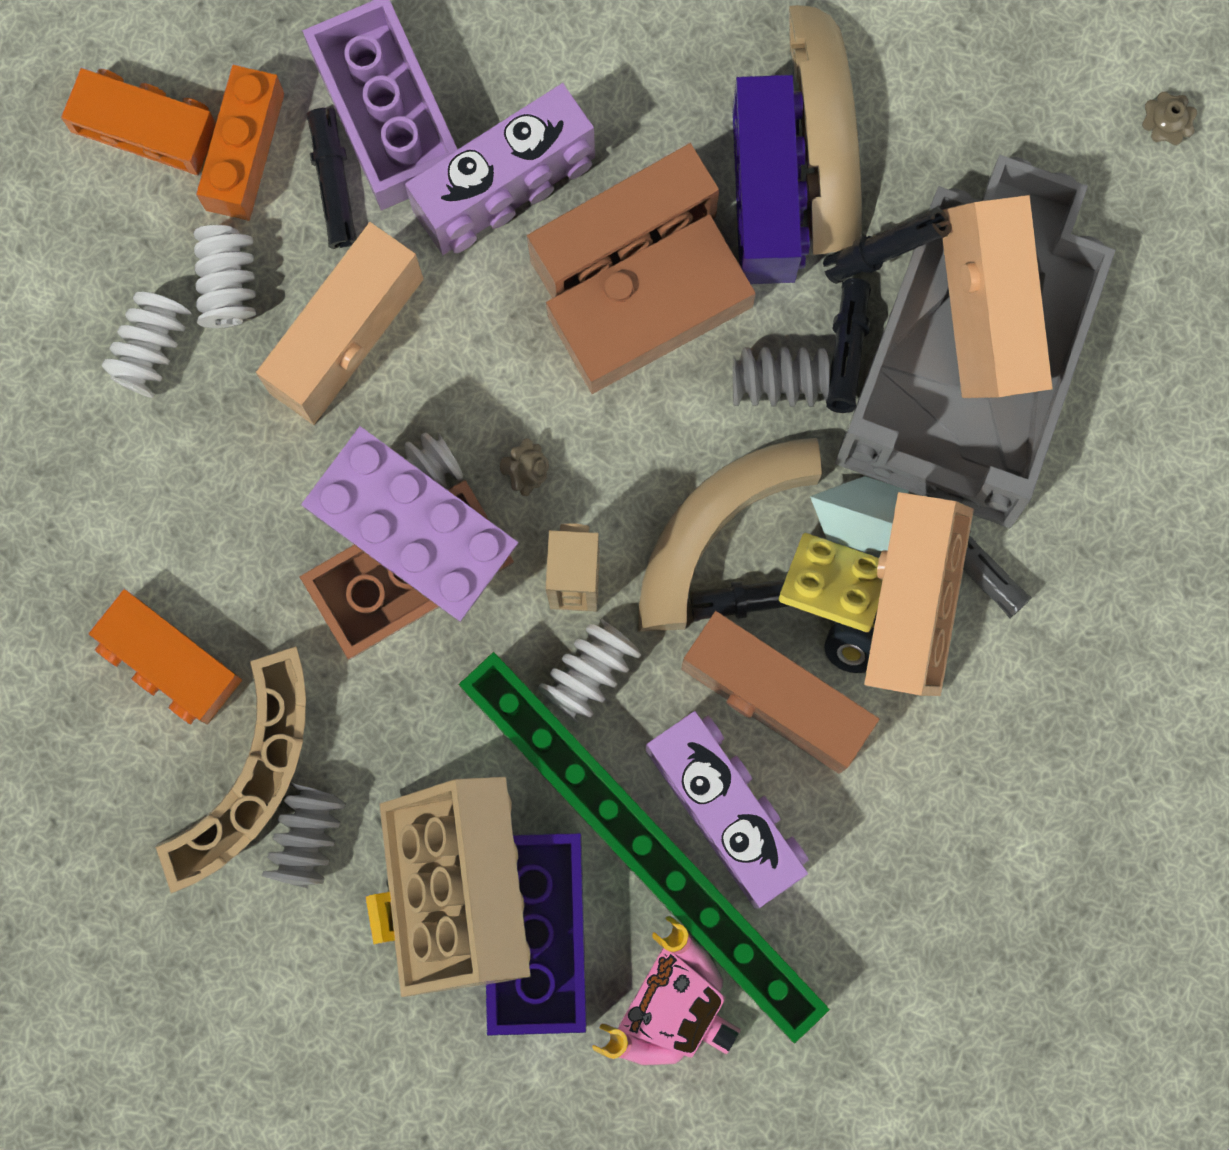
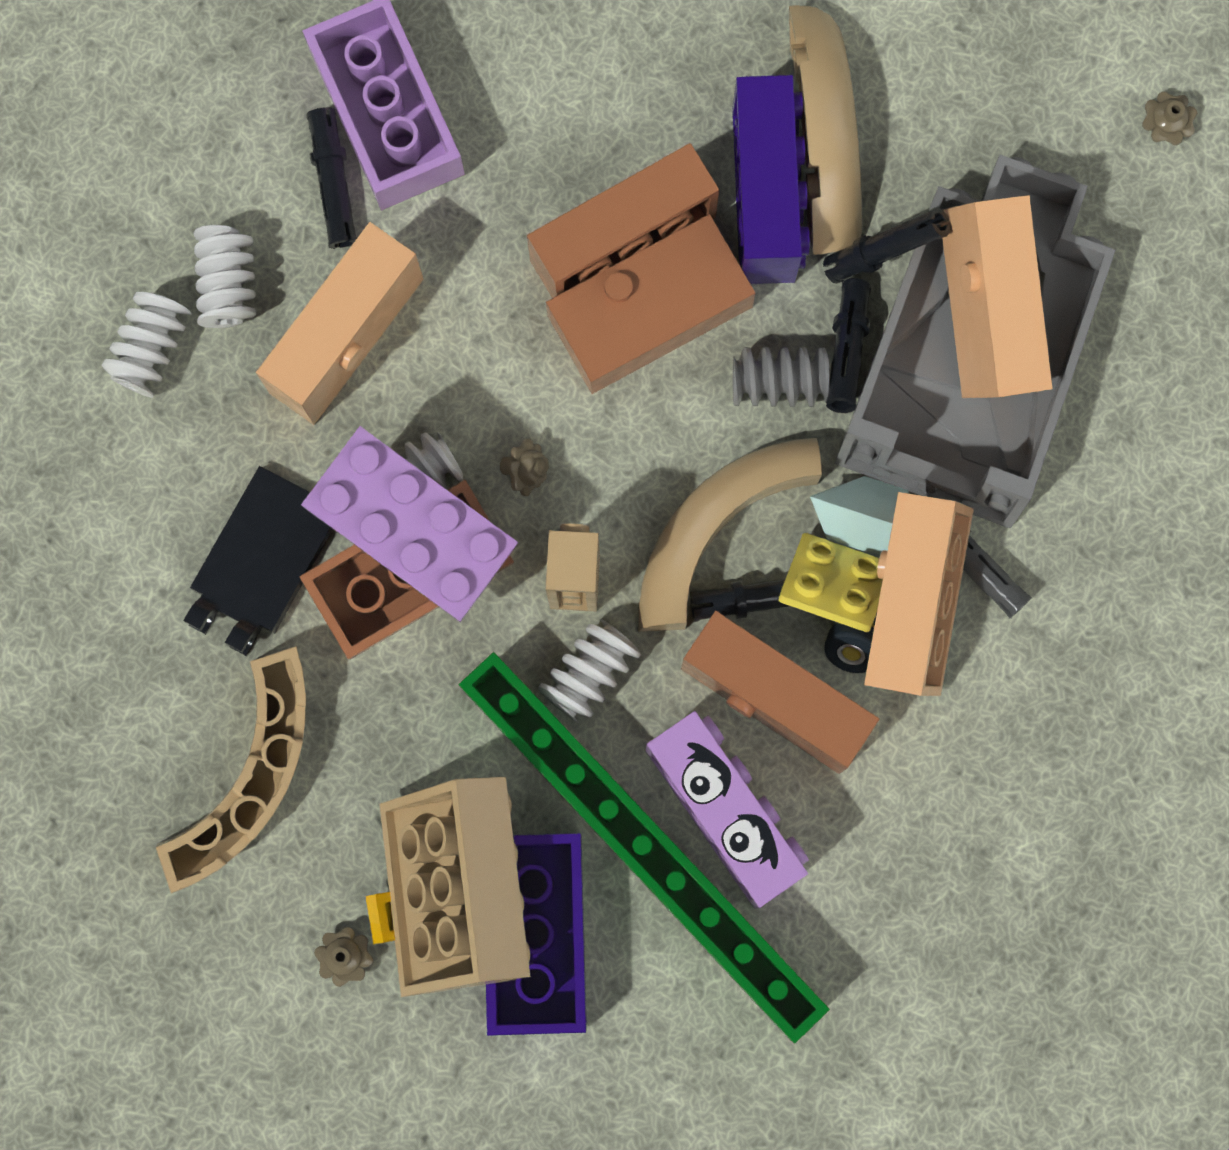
(139, 120): orange brick -> none
(163, 659): orange brick -> none
(240, 142): orange brick -> none
(258, 560): none -> black tile
(304, 837): light grey piece -> none
(343, 956): none -> dark tan plant
(503, 170): lavender brick -> none
(673, 1007): torso -> none

